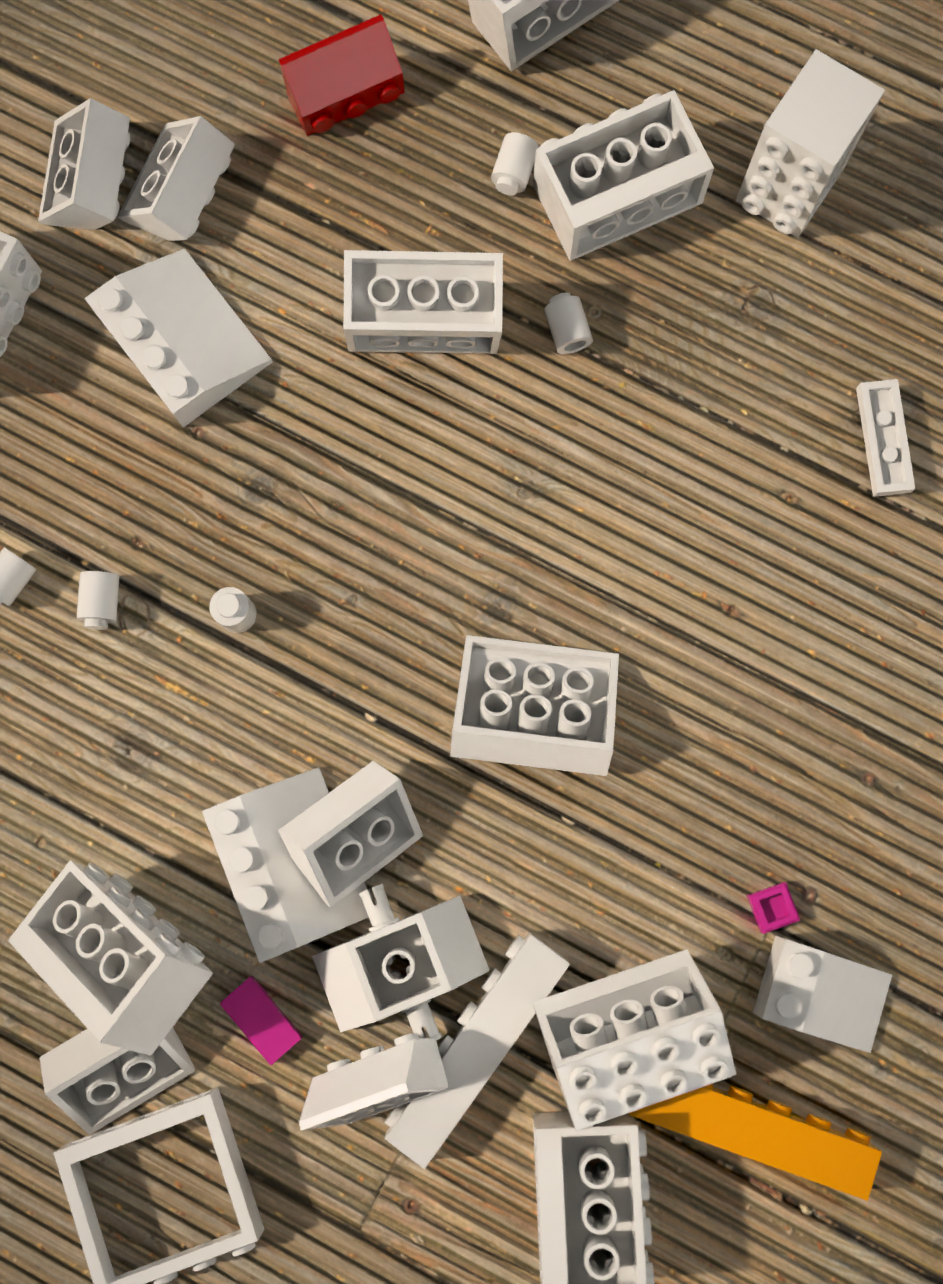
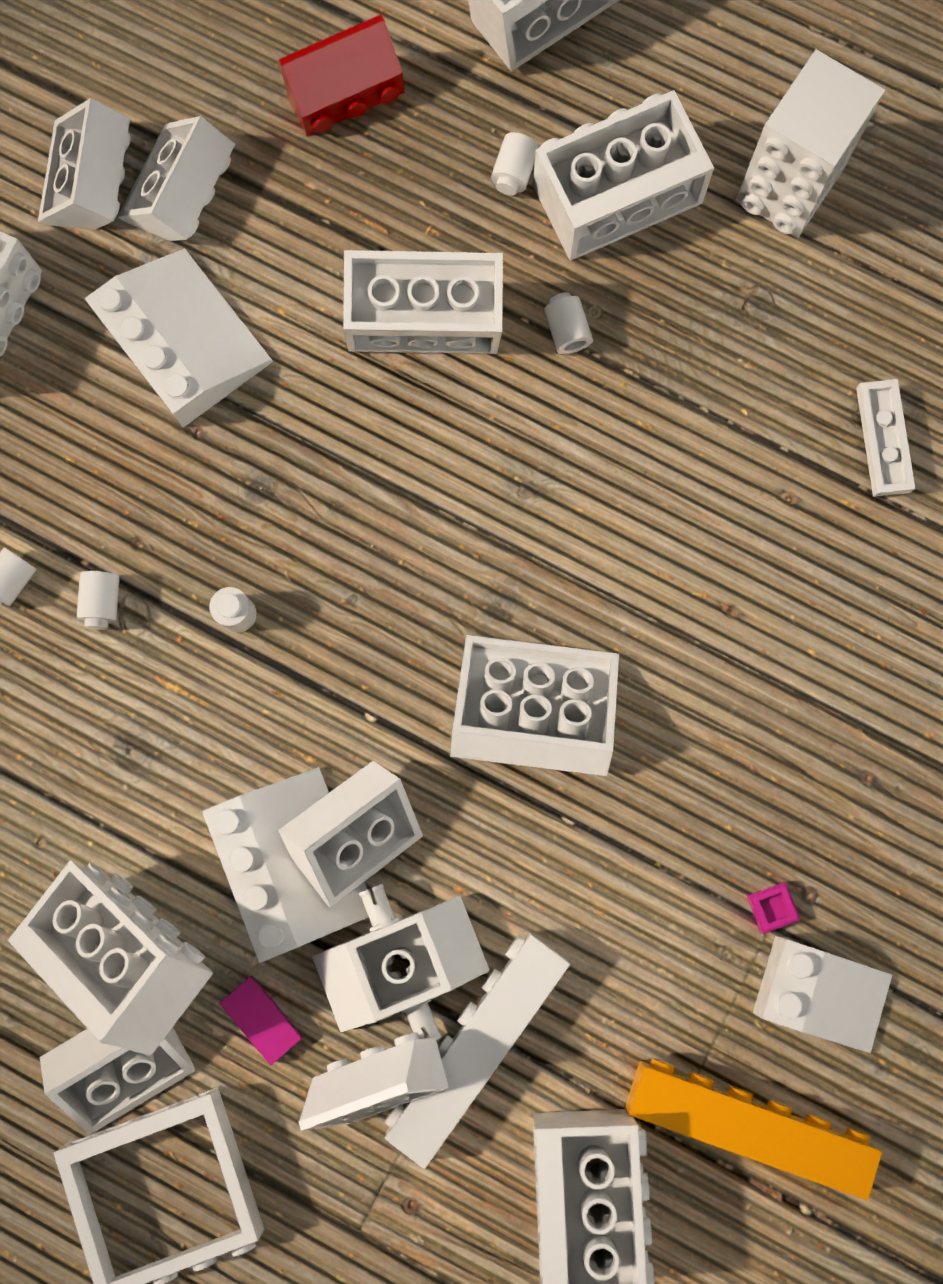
(634, 1039): white brick -> none

